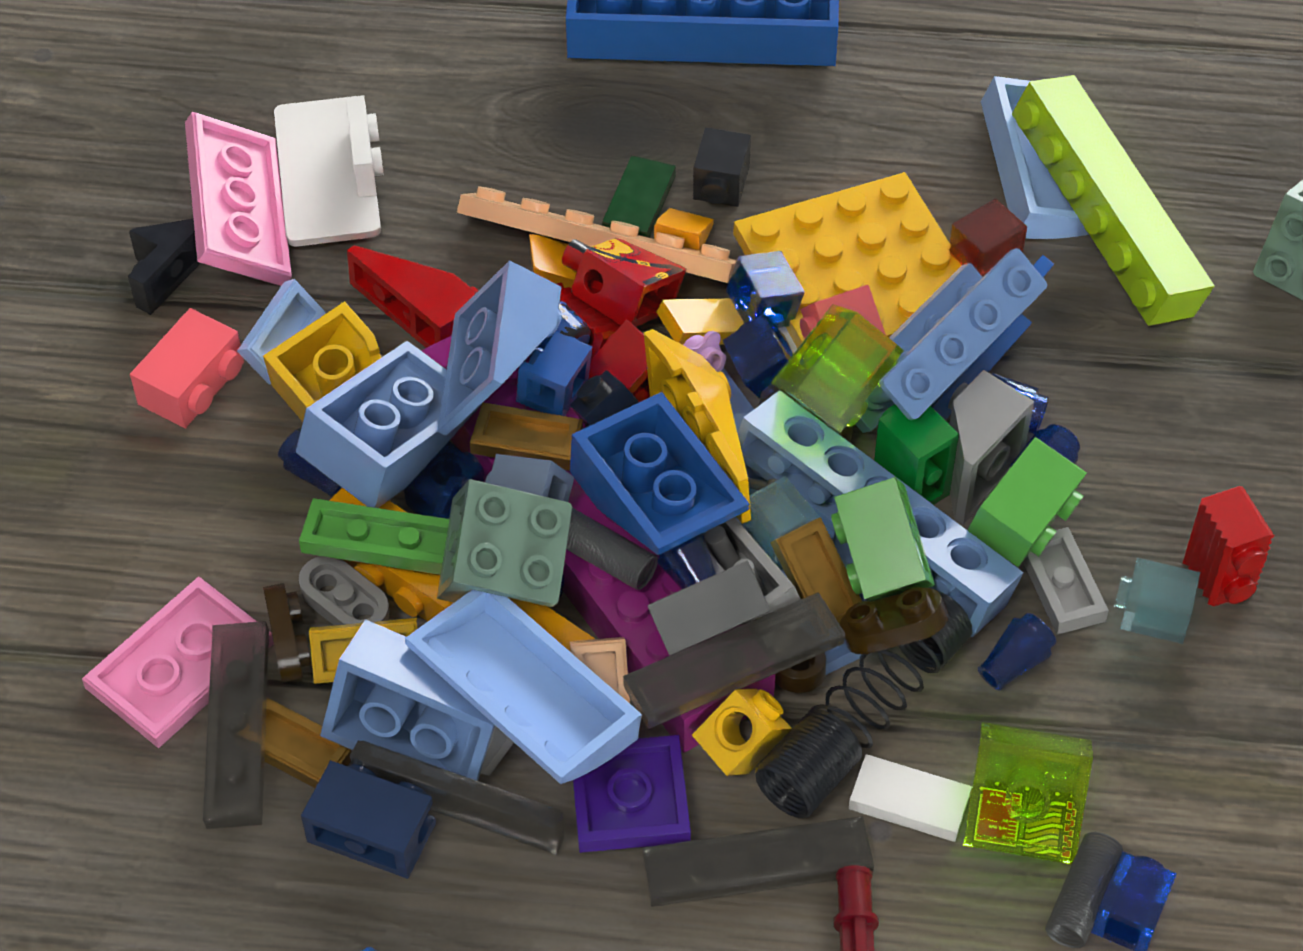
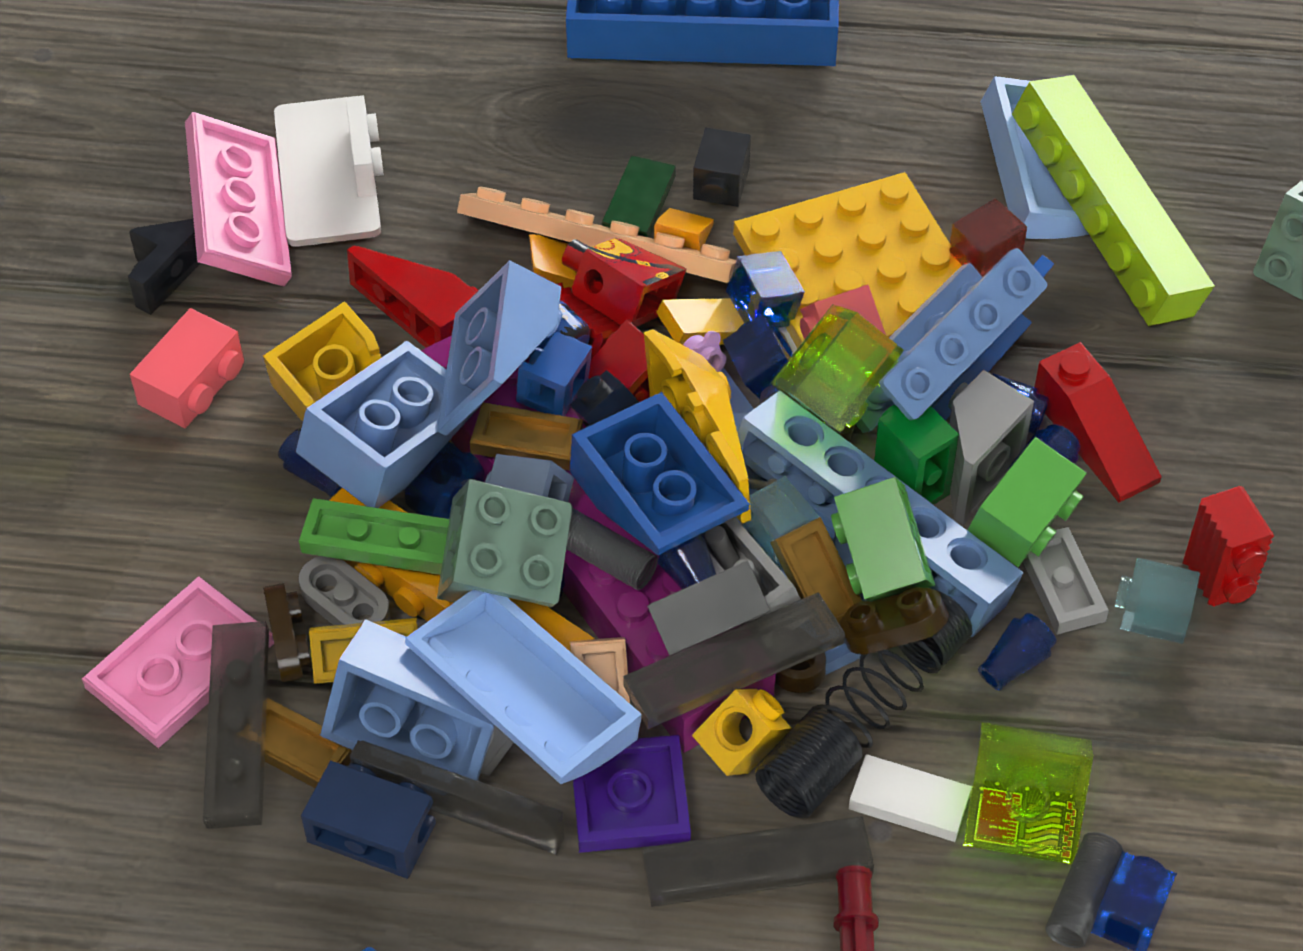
(284, 317): light blue tile -> none
(1092, 409): none -> red slope

